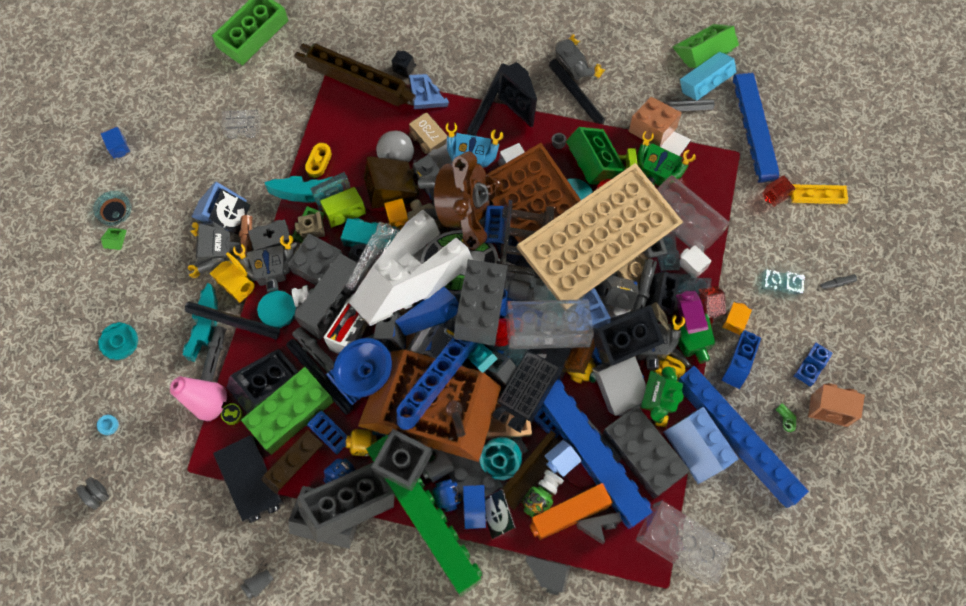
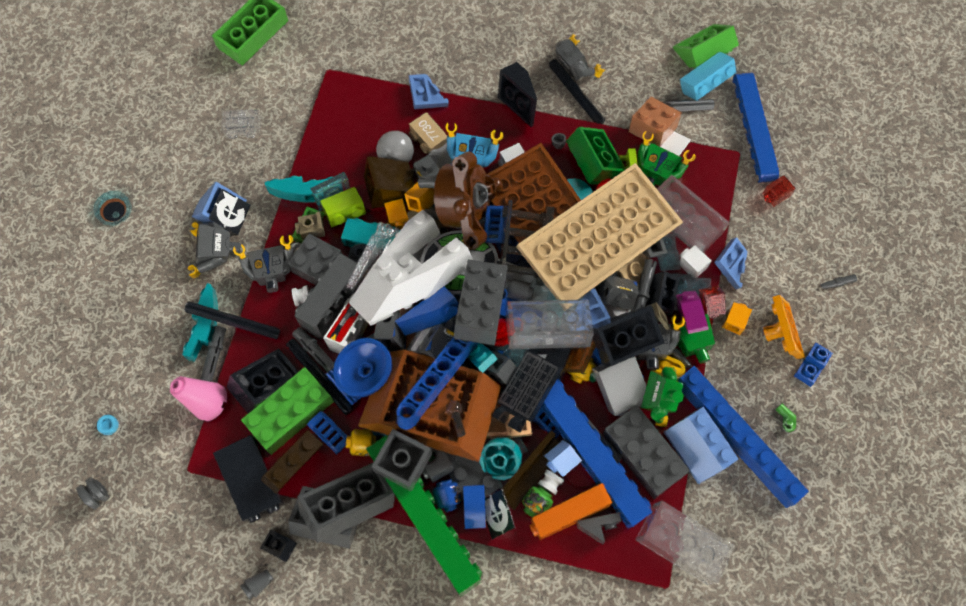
(113, 238): bright green slope -> none
(115, 142): blue brick -> none
(118, 341): teal tile -> none
(232, 414): tile -> none
(233, 278): yellow piece -> none
(246, 225): nougat pin -> none
(261, 235): dark grey brick -> none
(276, 309): teal tile -> none
(278, 545): none -> black slope
(317, 161): yellow plate -> none
(338, 469): blue head -> none
(355, 74): dark brown hinge -> none
(404, 60): black brick -> none
(419, 199): none -> light orange brick
(485, 104): black axle -> none
(549, 574): dark grey slope -> none
(732, 262): none -> medium blue wing
(741, 360): blue slope -> none
(784, 328): none -> light orange plate
(787, 282): clear light blue slope -> none
(820, 194): yellow tile -> none
(836, 405): nougat brick -> none

